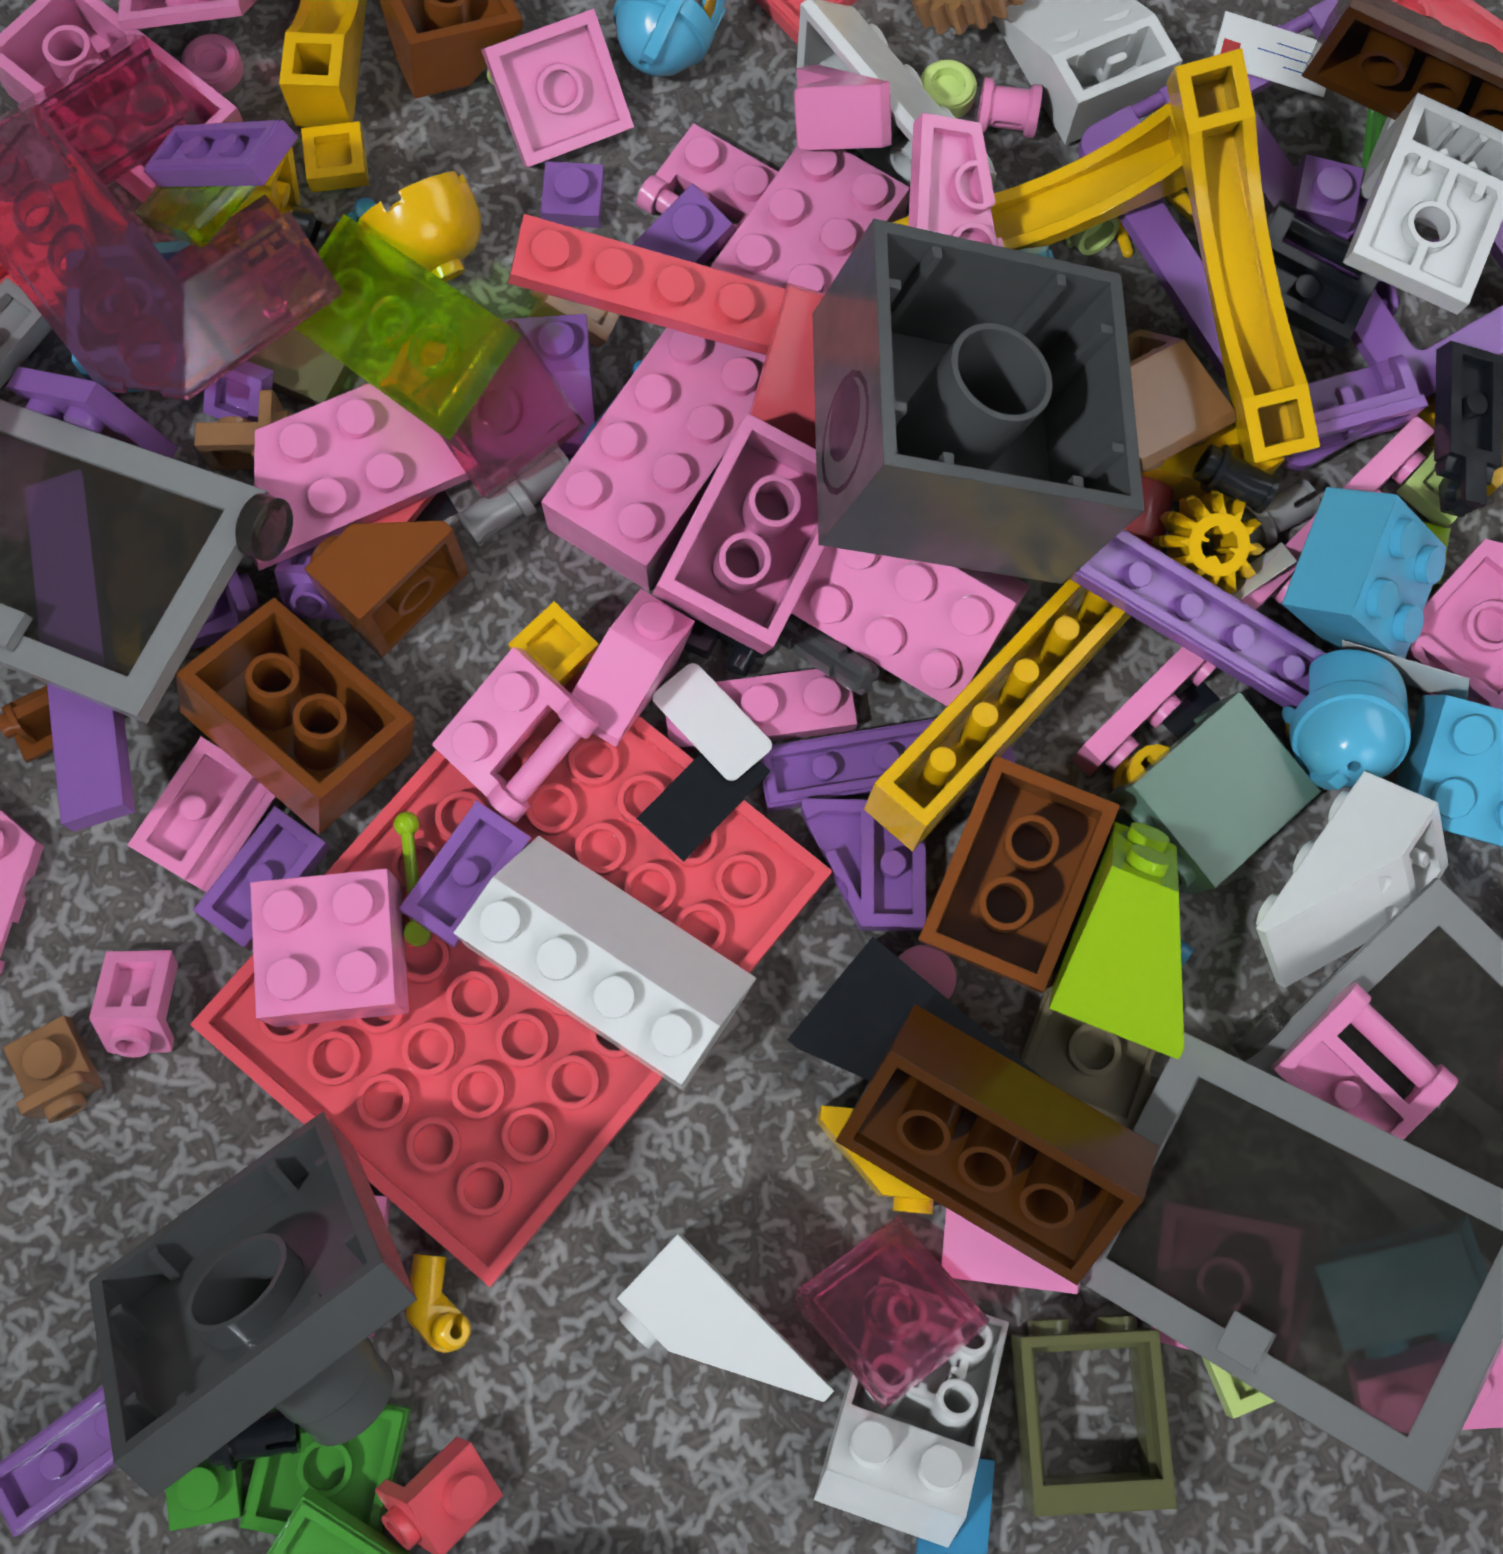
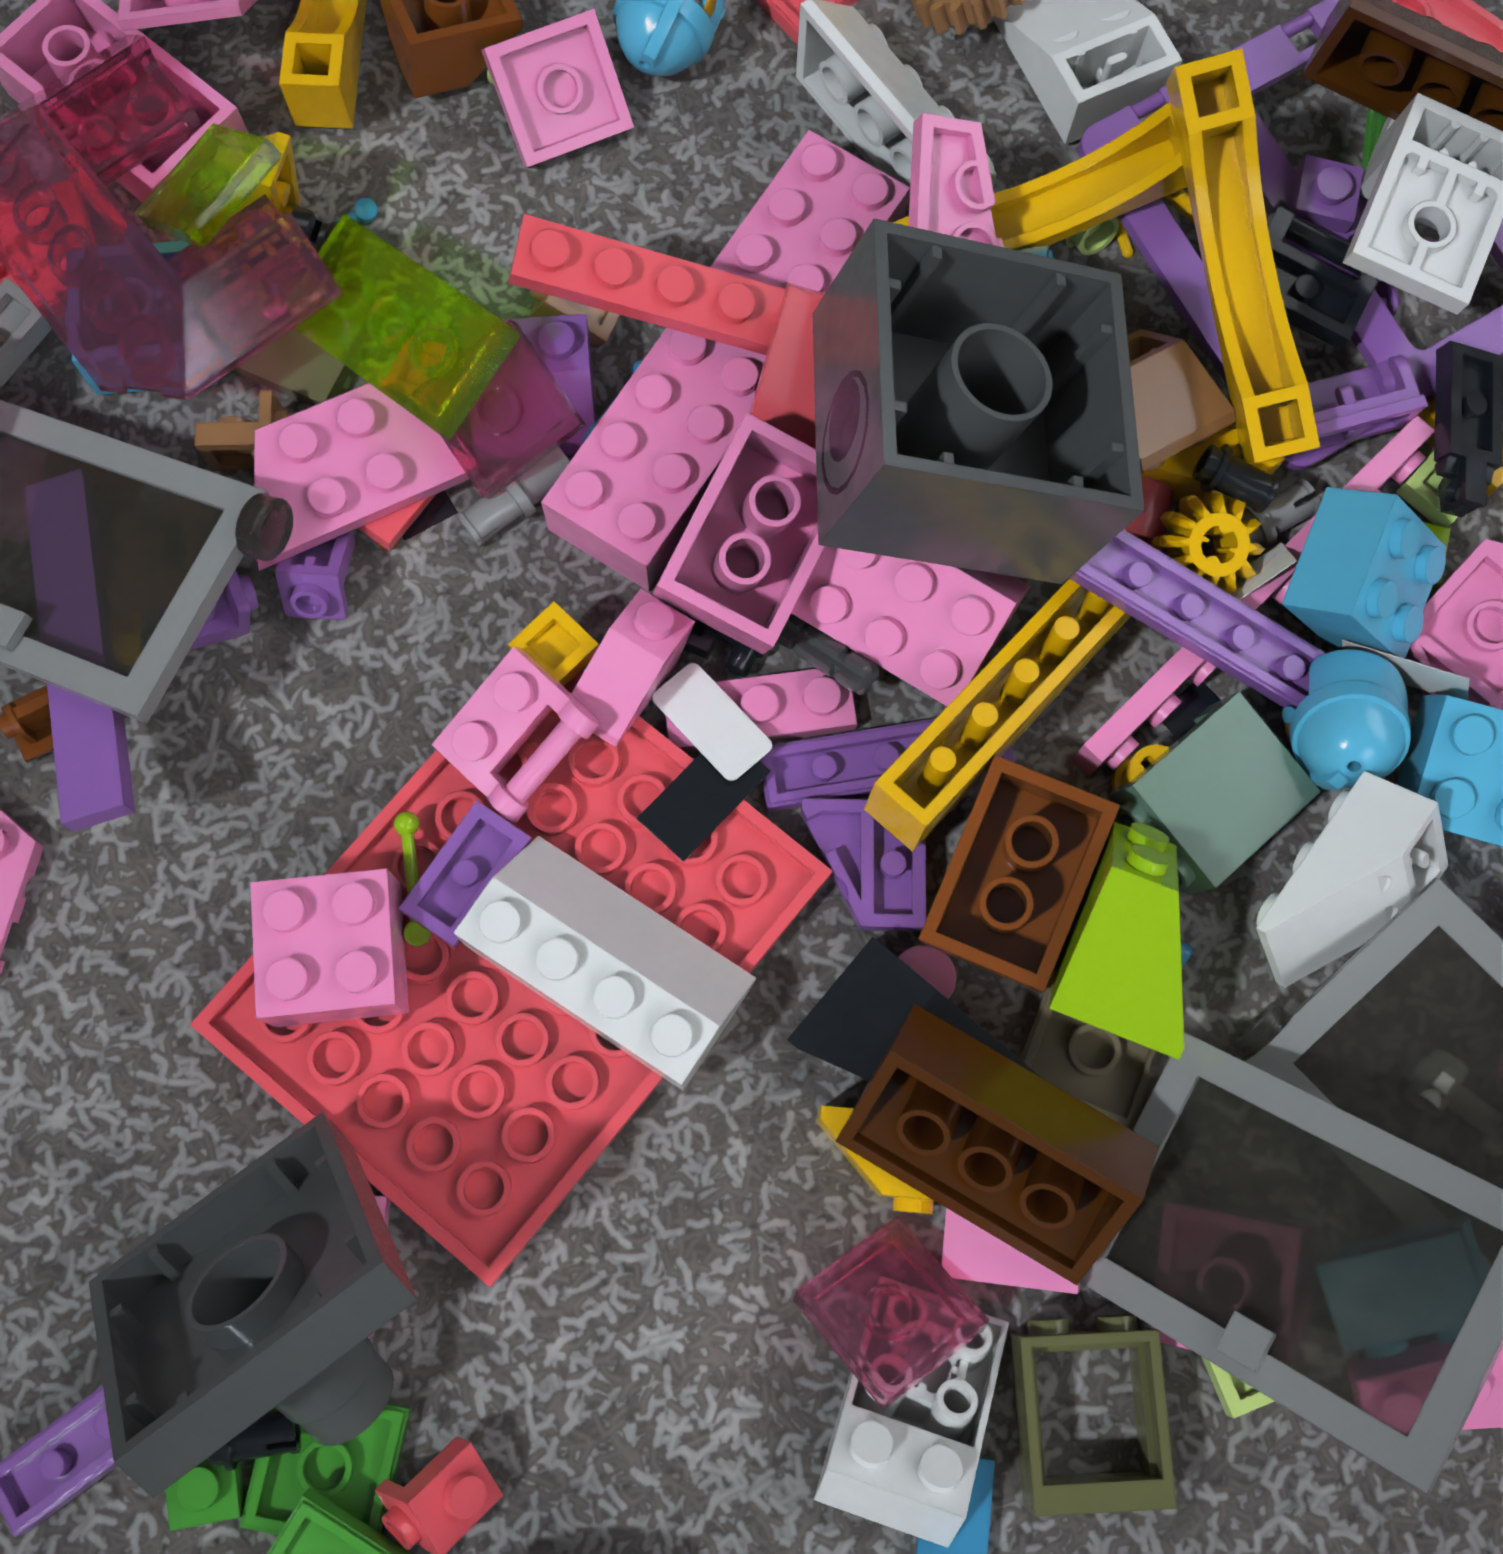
(53, 1071): medium nougat bracket -> none
(87, 406): medium lavender wing -> none
(134, 1002): bright pink bracket -> none
(203, 816): bright pink plate -> none
(214, 61): bright pink tile -> none
(220, 154): medium lavender tile -> none
(238, 392): medium lavender plate -> none
(273, 852): medium lavender plate -> none
(295, 714): dark orange brick -> none
(335, 156): yellow plate -> none
(387, 576): dark orange slope -> none
(431, 224): yellow cylinder -> none
(433, 1313): yellow arm -> none
(573, 194): medium lavender plate -> none
(688, 229): medium lavender plate -> none
(707, 1319): white slope -> none
(716, 168): bright pink plate -> none
(841, 110): bright pink slope -> none
(950, 85): yellowish green tile -> none
(1009, 107): bright pink bush -> none
(1269, 51): white sticker -> none
(1335, 1074): bright pink plate -> none

